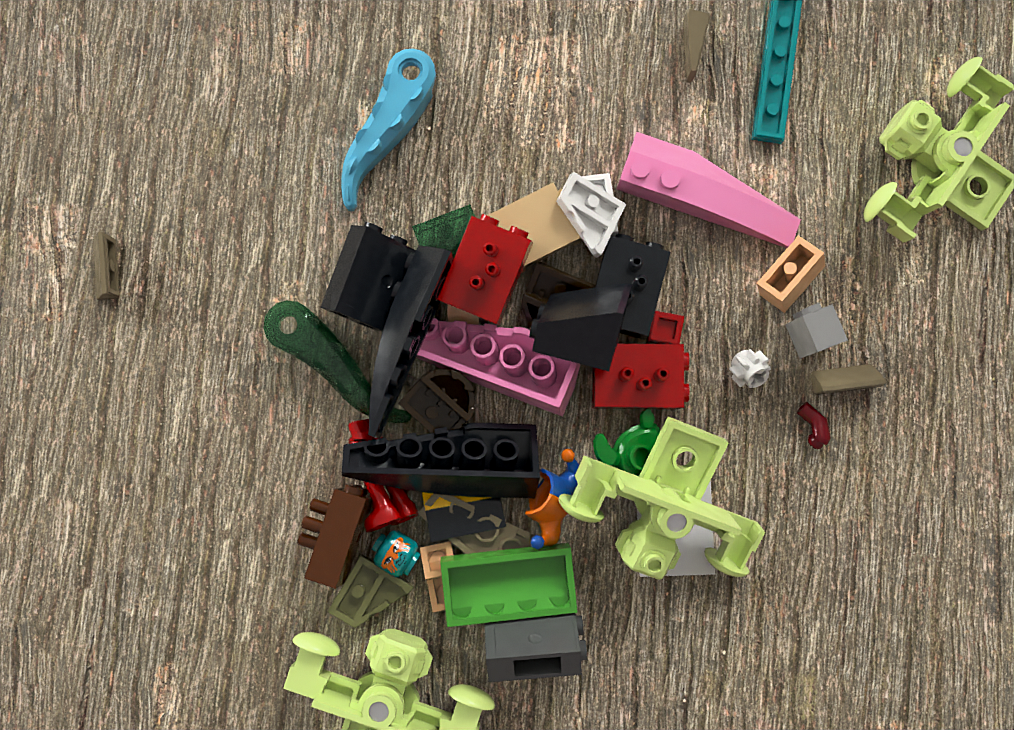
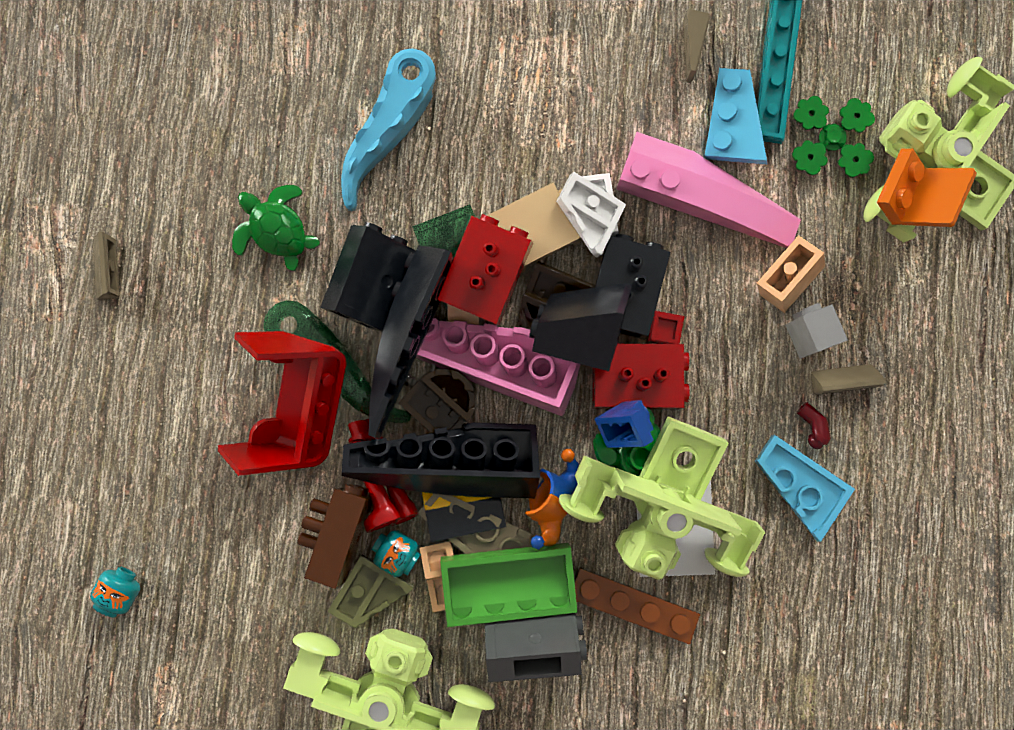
(115, 592): none -> teal head
(273, 226): none -> green animal
(305, 407): none -> red windscreen
(626, 425): none -> blue arch
(635, 606): none -> dark orange plate
(735, 121): none -> medium azure wing
(750, 368): white gear -> none
(805, 485): none -> medium azure wing
(833, 136): none -> green plant
(924, 194): none -> orange bracket

